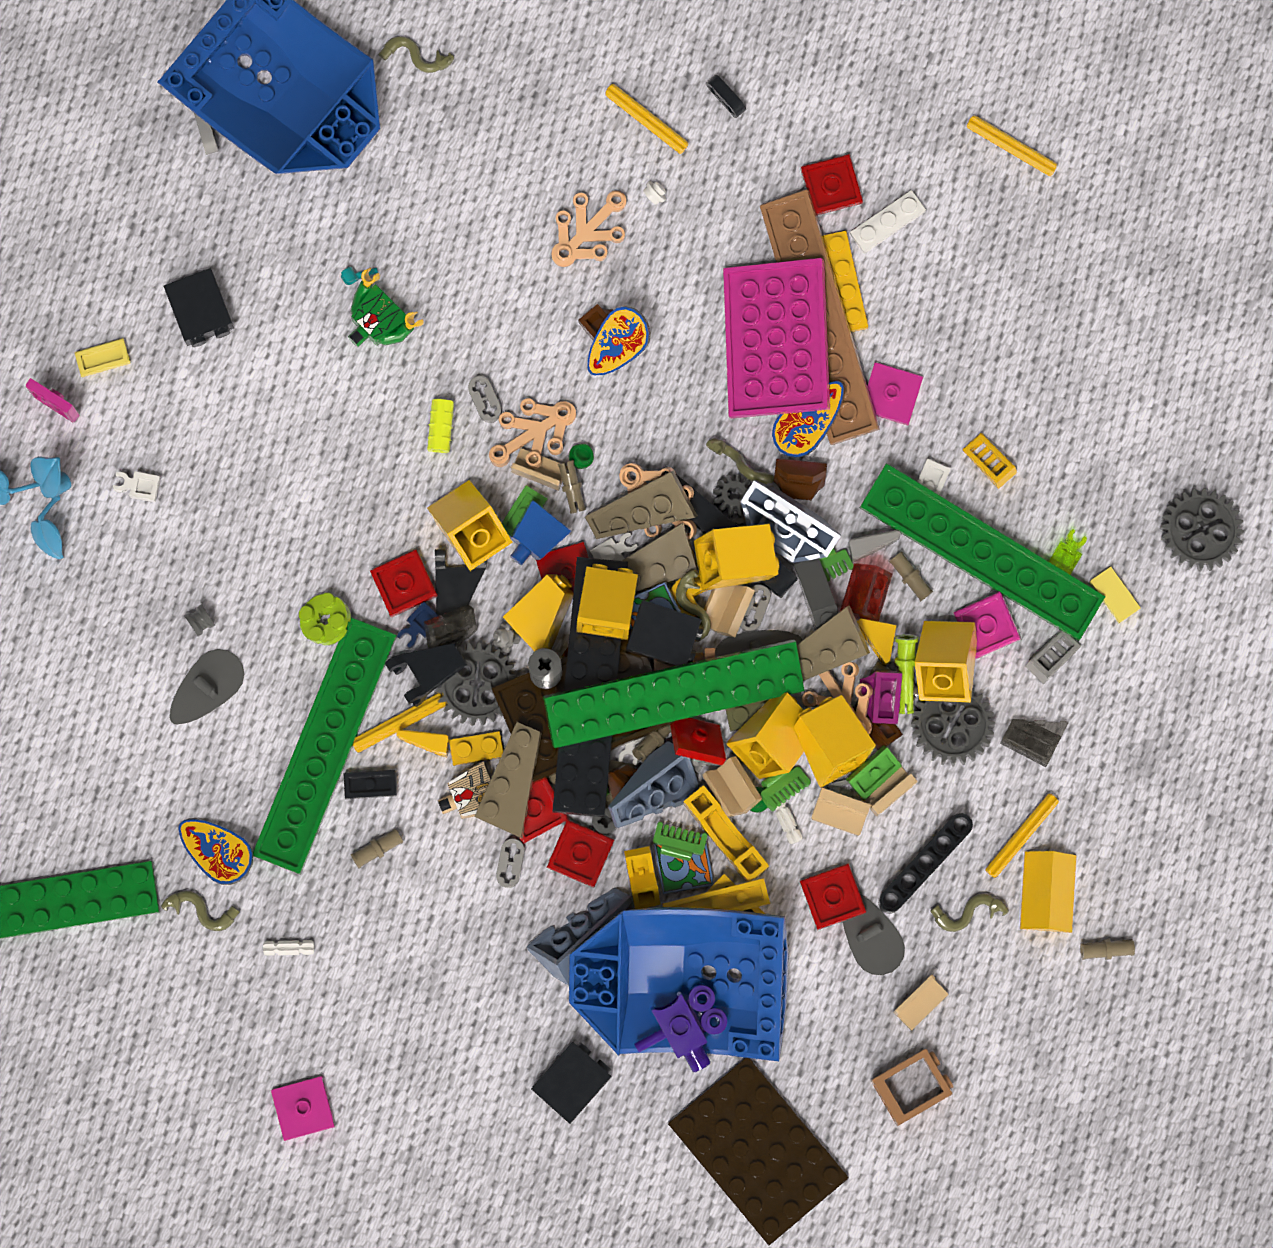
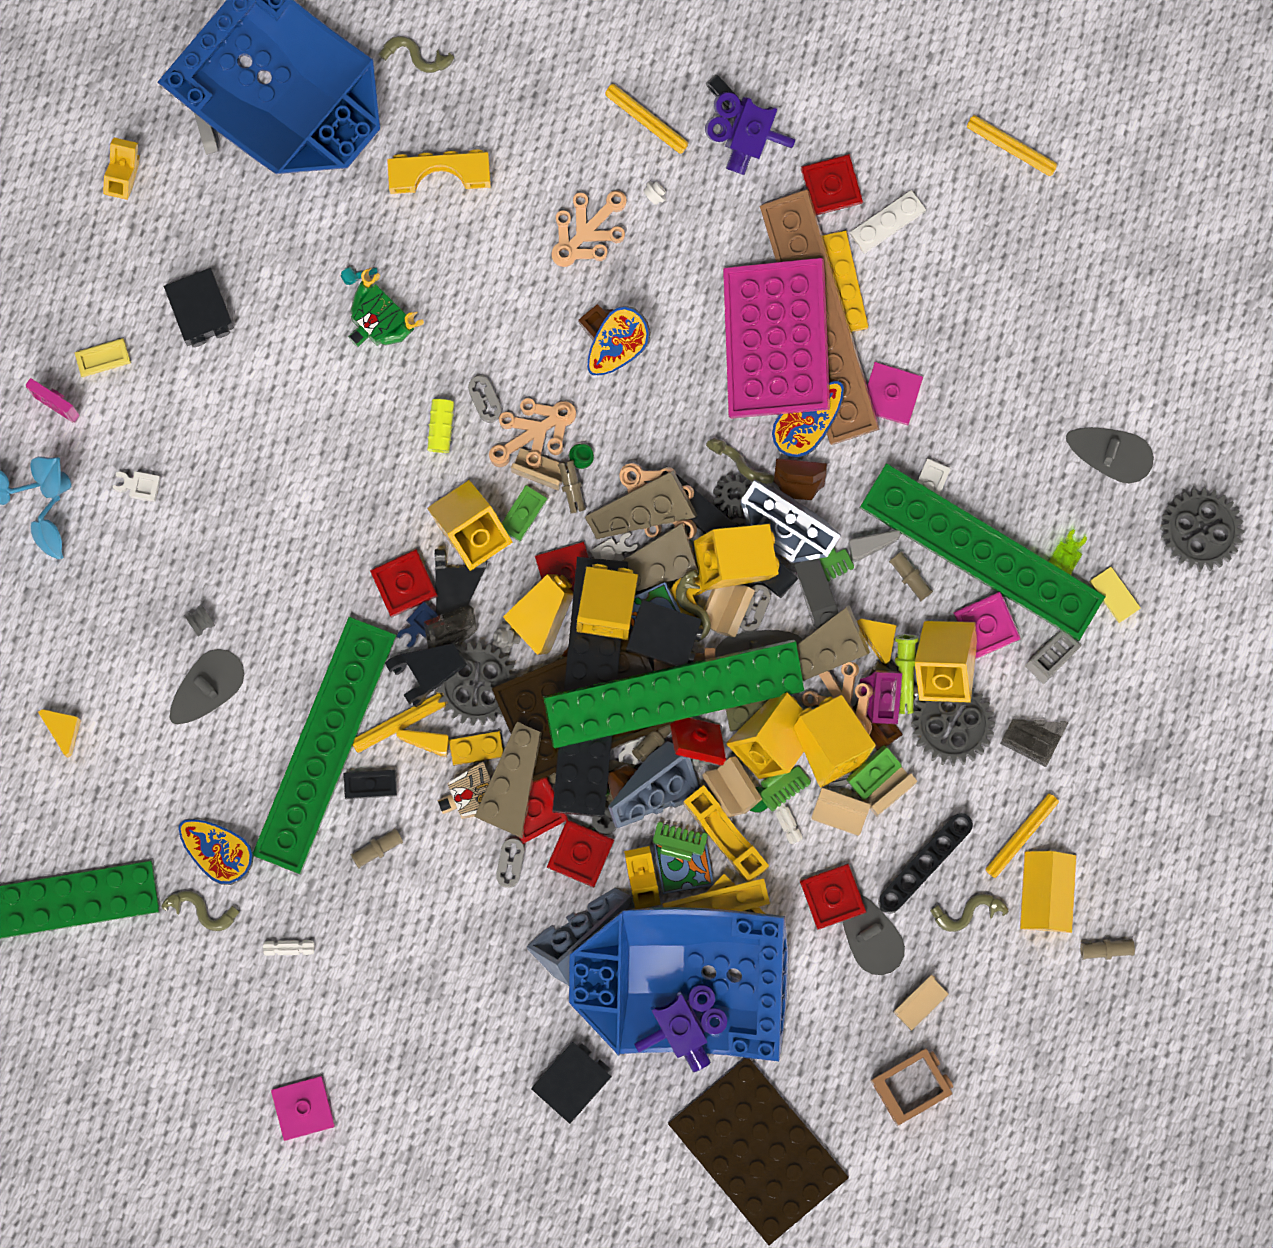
(63, 729): none -> yellow slope
(122, 168): none -> yellow brick
(337, 622): lime plate -> none
(407, 172): none -> yellow arch
(536, 534): blue torso -> none
(543, 678): dark grey piece -> none
(748, 131): none -> dark purple piece
(867, 591): clear red brick -> none
(1005, 475): yellow slope -> none
(1113, 452): none -> dark grey shield

